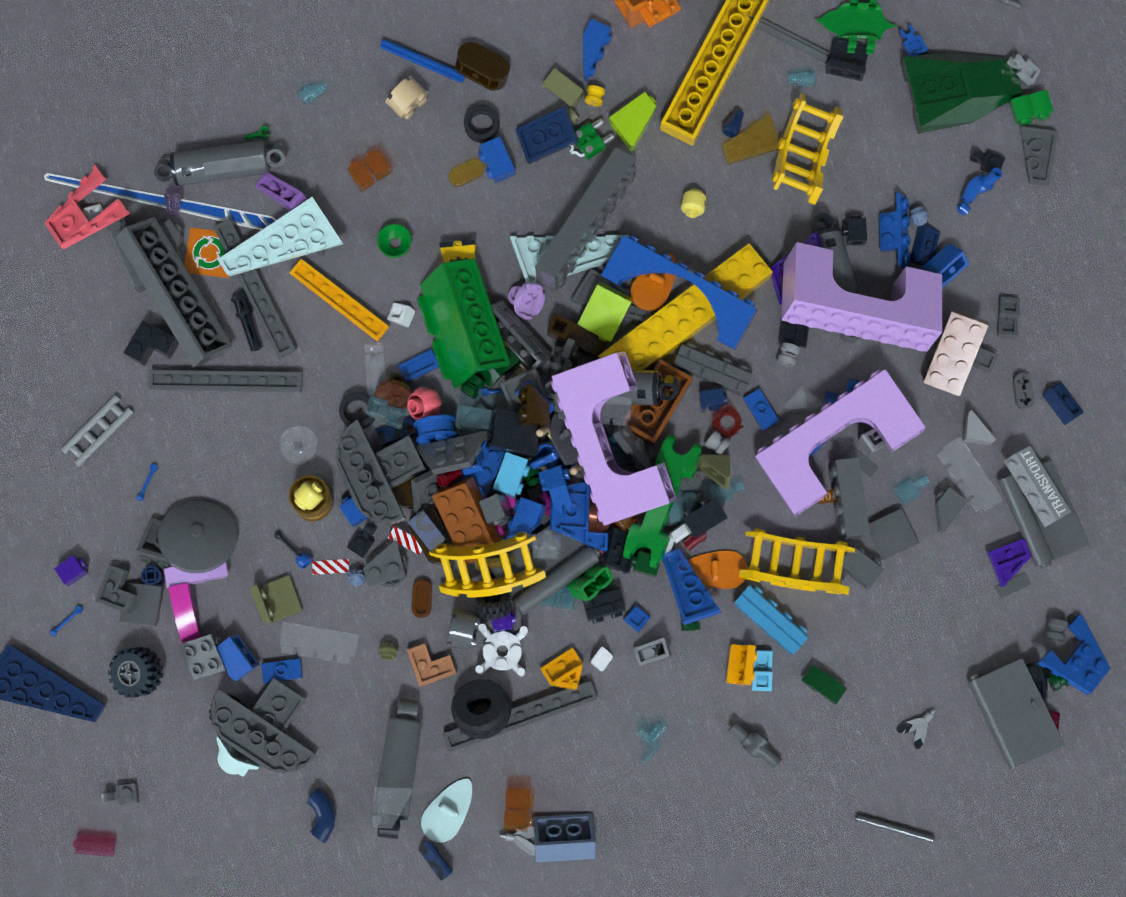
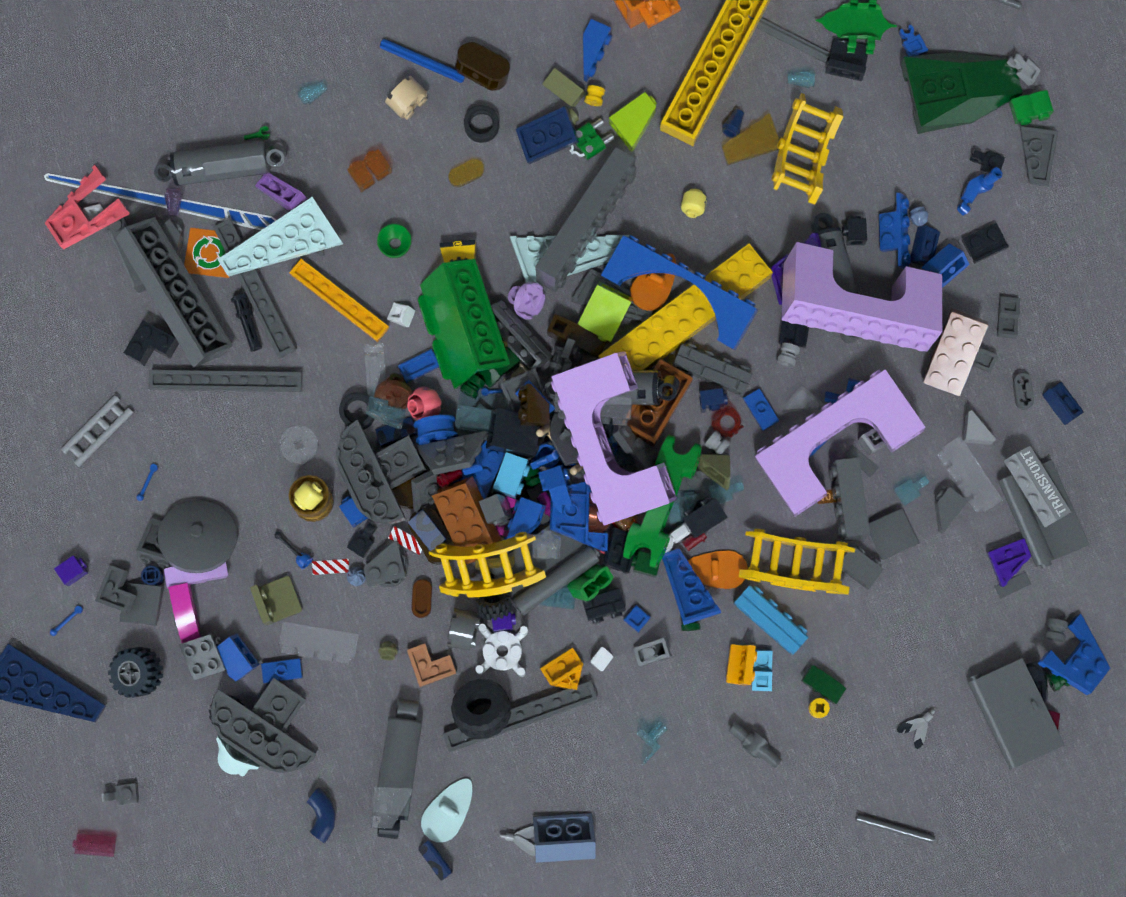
(496, 159): blue brick -> none
(519, 800): clear orange piece -> none
(815, 708): none -> yellow wheel
(985, 243): none -> black plate

